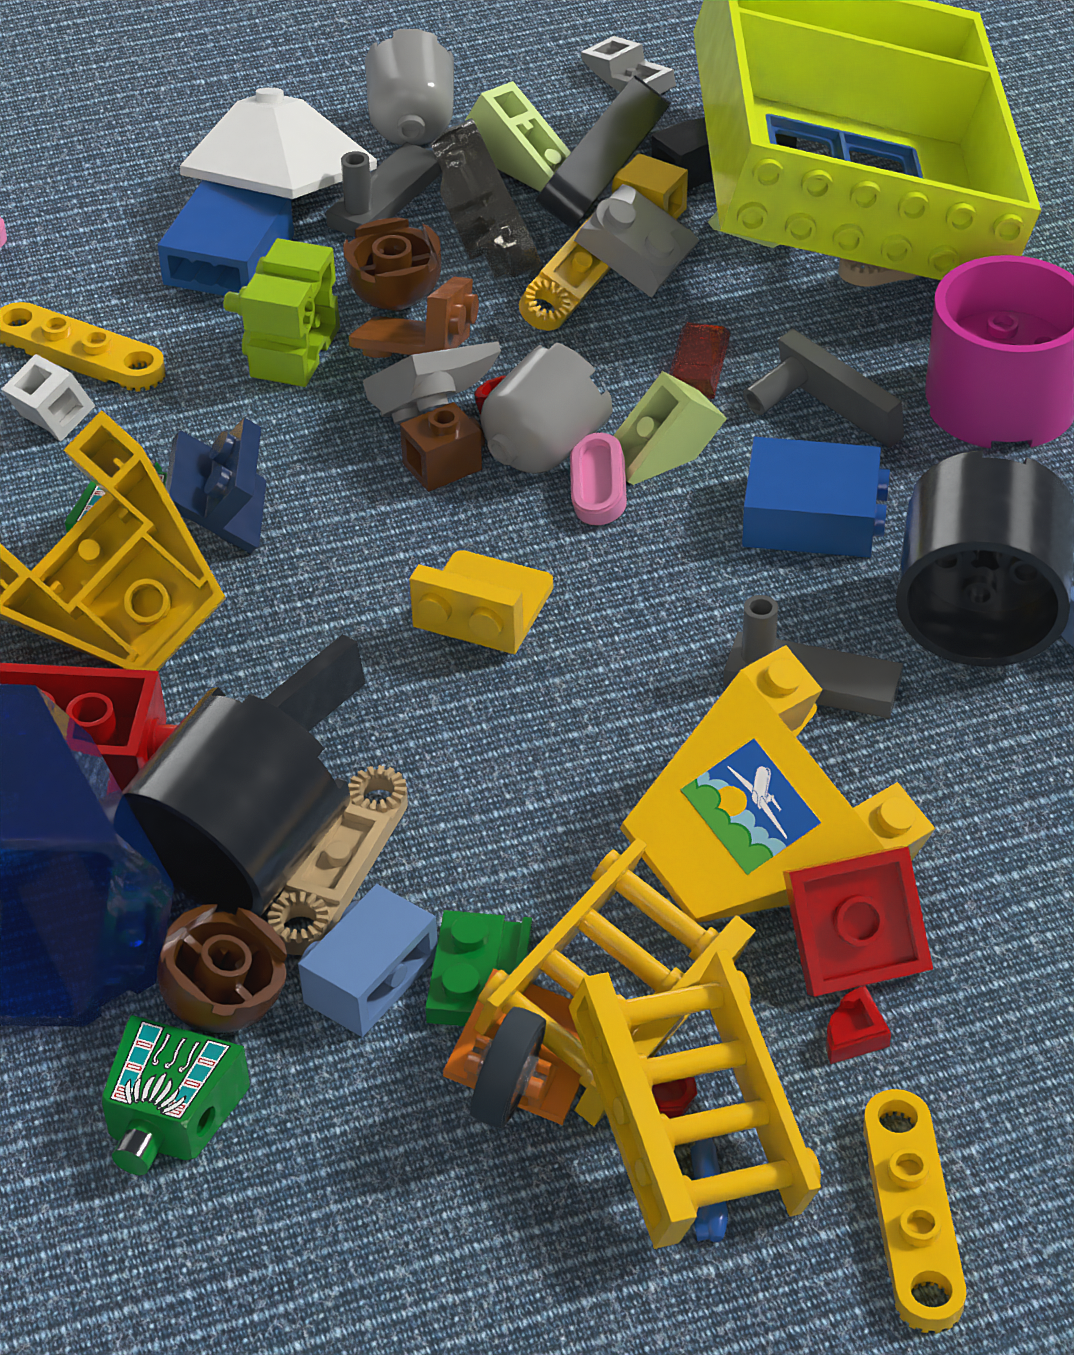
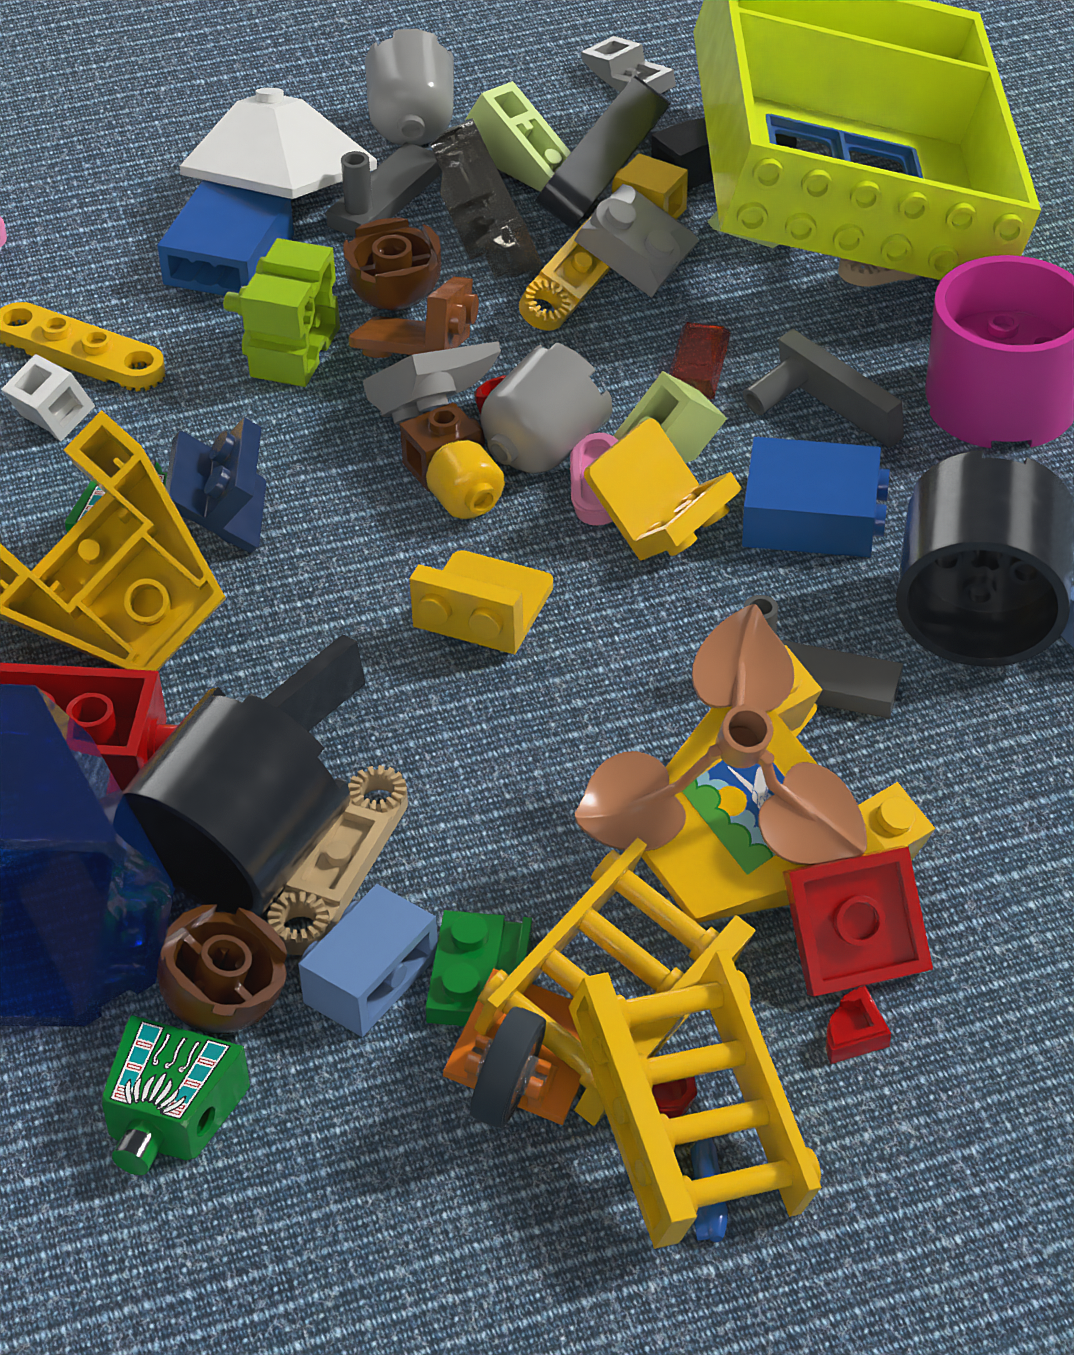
(465, 479): none -> yellow head
(655, 493): none -> yellow bracket
(747, 668): none -> nougat plant
(913, 1210): yellow plate -> none

